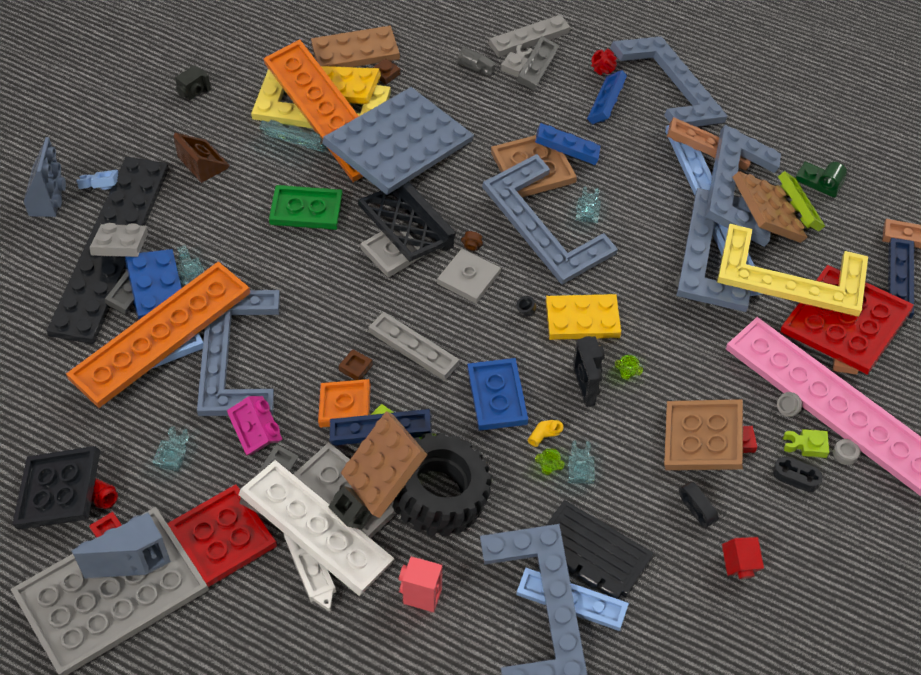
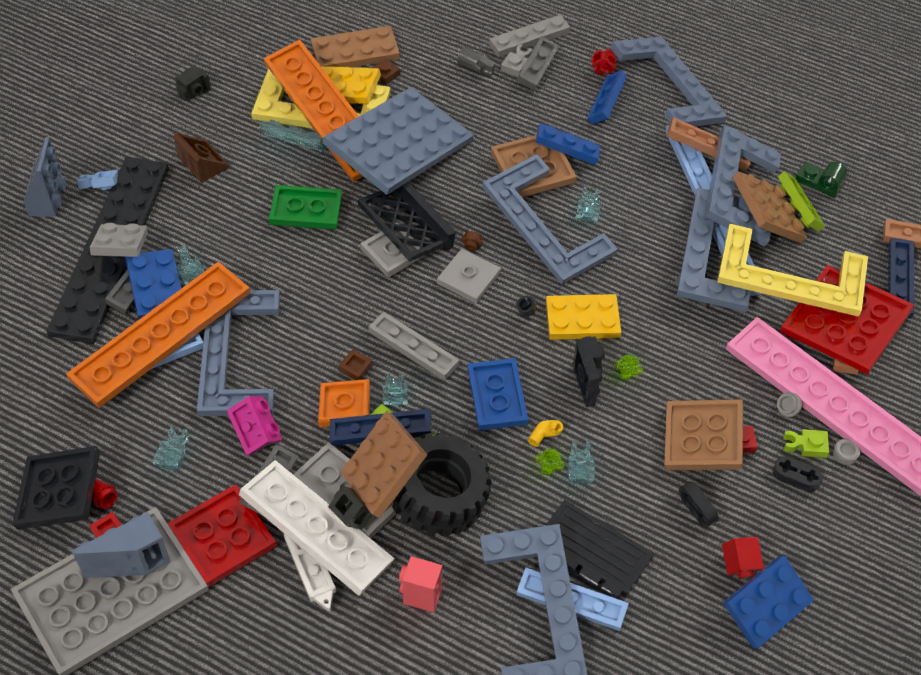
(395, 391): none -> clear light blue plate
(768, 601): none -> blue plate

